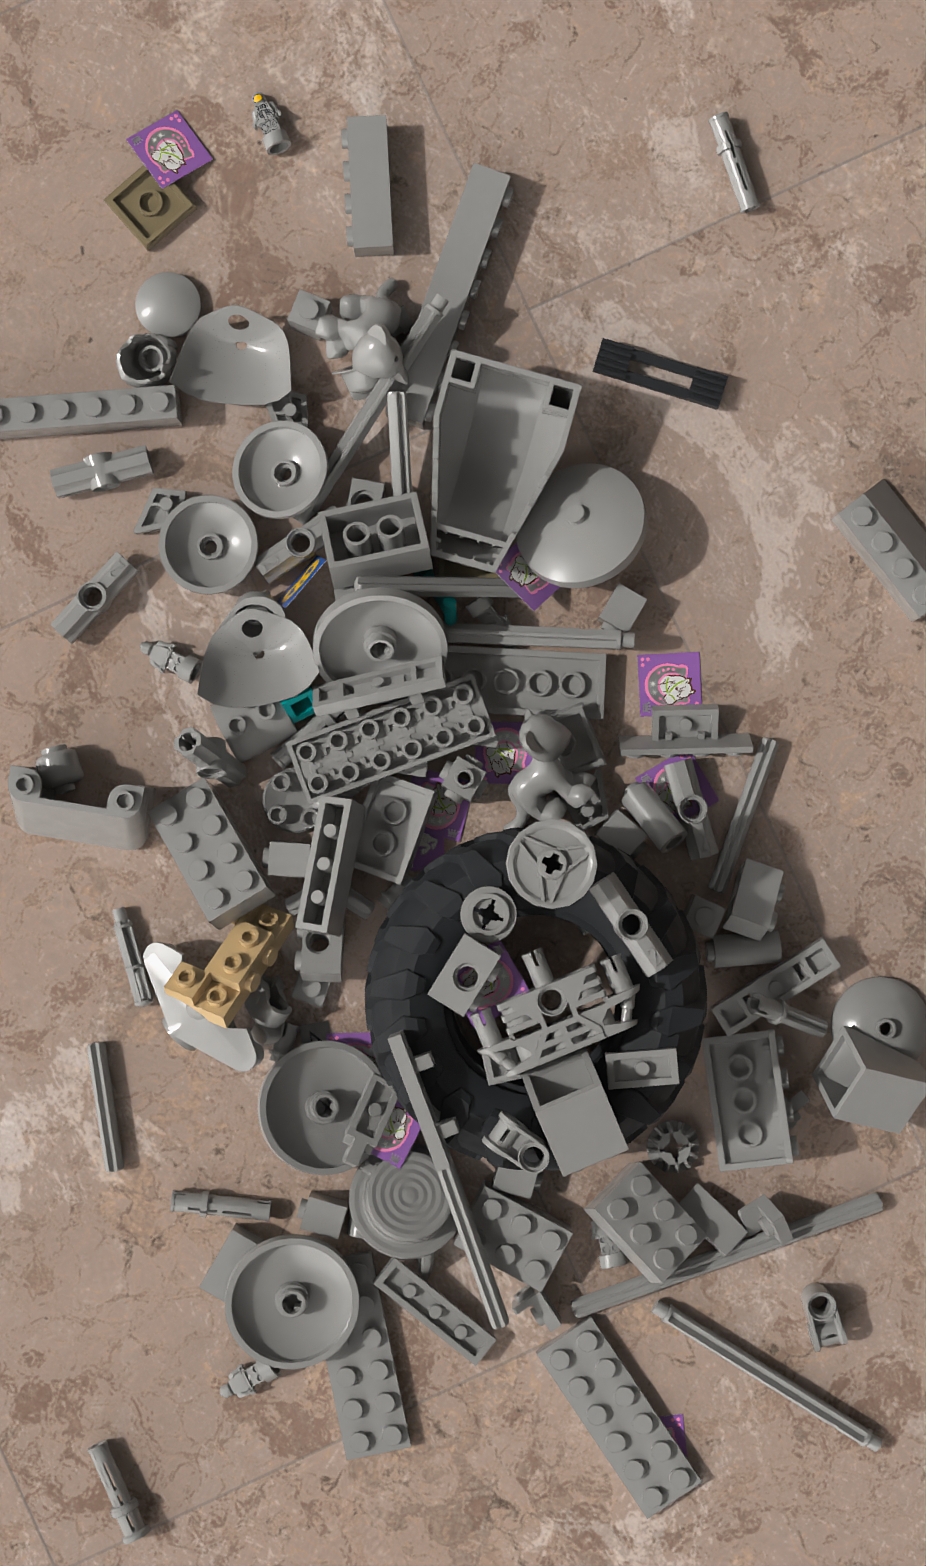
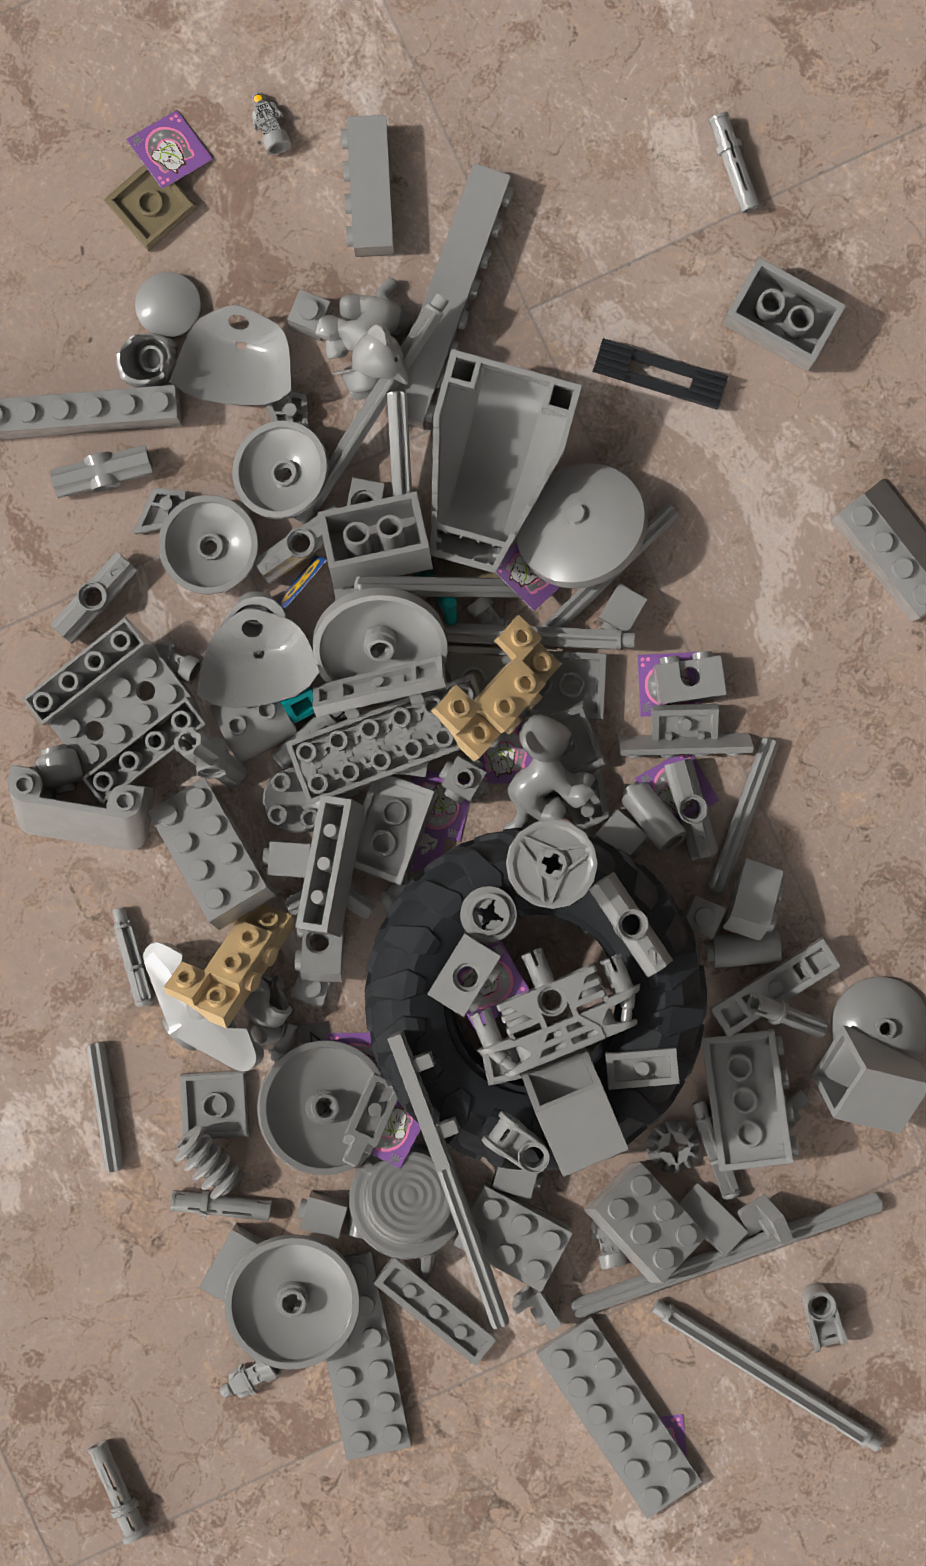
(104, 688): none -> light grey slope
(208, 1161): none -> light grey piece
(215, 1103): none -> light grey tile
(512, 690): none -> tan bracket
(585, 596): none -> light grey axle
(672, 690): none -> light grey brick
(726, 1180): none -> light grey piece
(783, 314): none -> light grey brick

